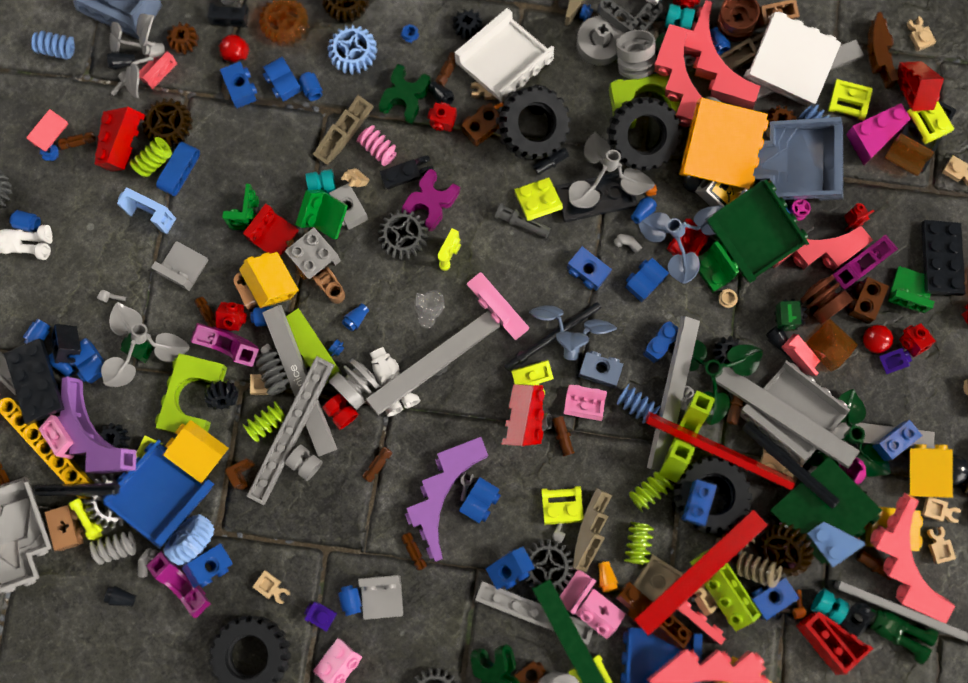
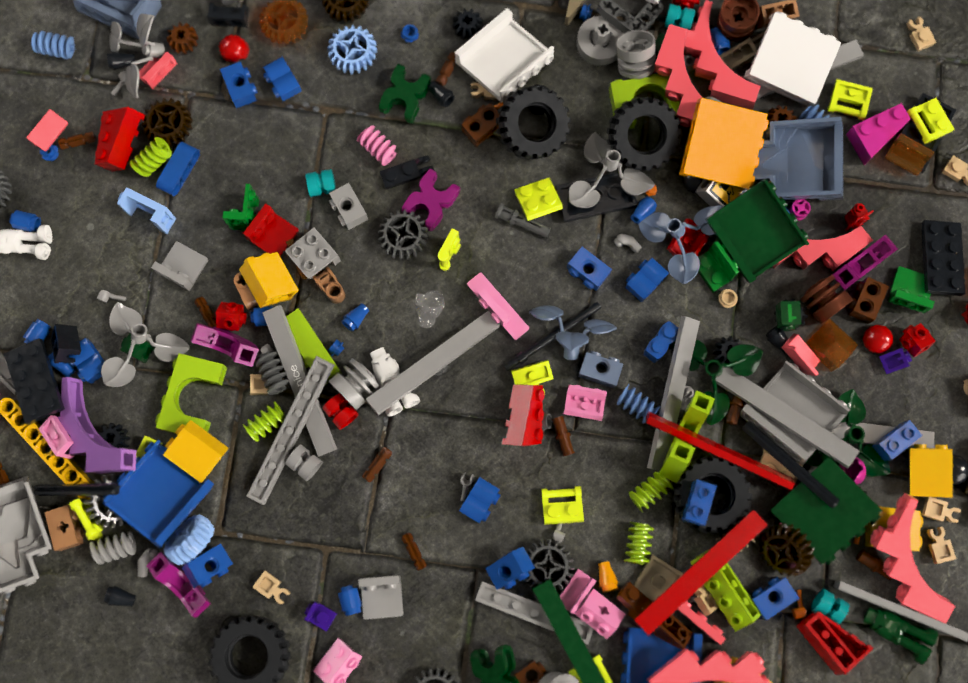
(220, 394): black gear -> none
(235, 473): reddish brown panel -> none
(310, 86): blue brick -> none
(322, 212): green bracket -> none
(343, 130): dark tan slope -> none
(355, 178): tan plate -> none
(427, 513): medium lavender arch -> none
(442, 117): red brick -> none
(551, 161): black axle -> none
(589, 536): dark tan slope -> none
(758, 571): dark tan piece -> none
(834, 543): medium blue wing -> none
(852, 624): black brick -> none
(878, 51): reddish brown slope -> none
(919, 85): red wedge -> none

